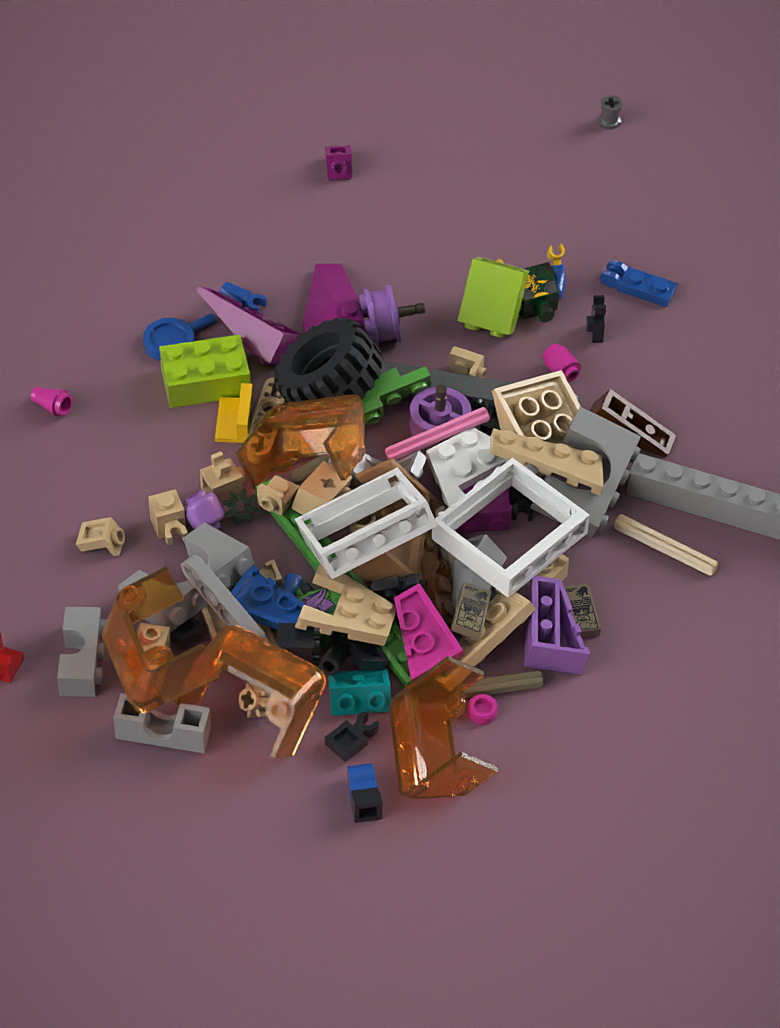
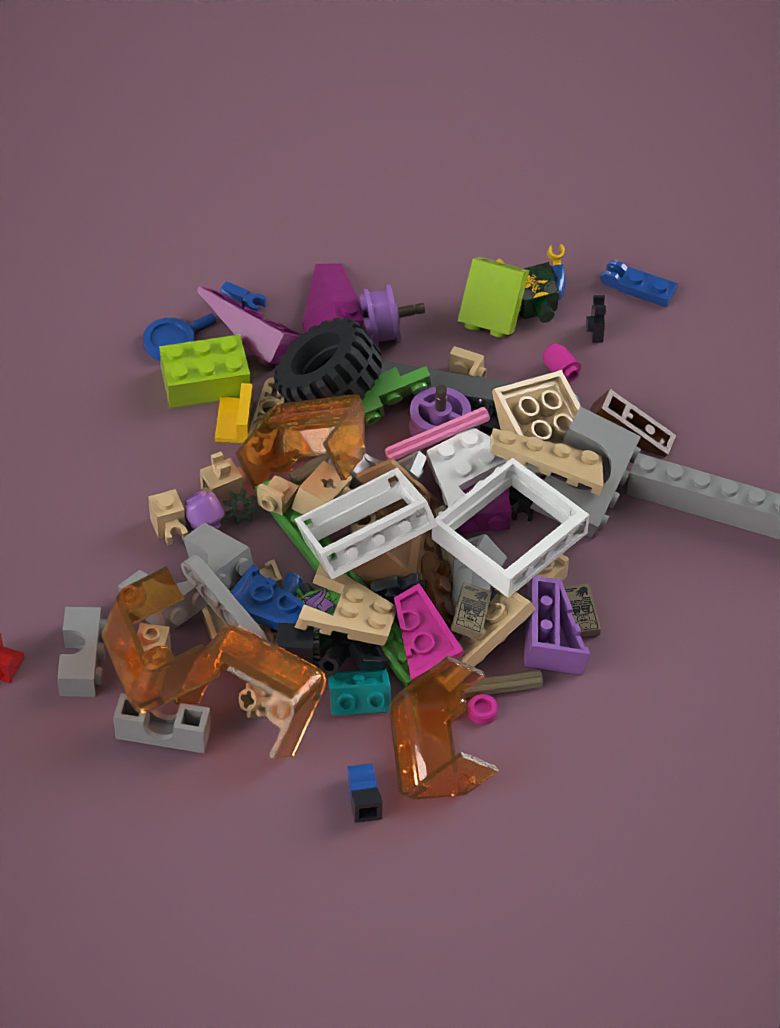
(53, 400): dark pink cone -> none
(101, 534): tan bracket -> none
(188, 633): black plate -> none
(338, 162): magenta bracket -> none
(349, 738): black plate -> none
(610, 117): flat silver bush -> none
(666, 545): tan axle -> none

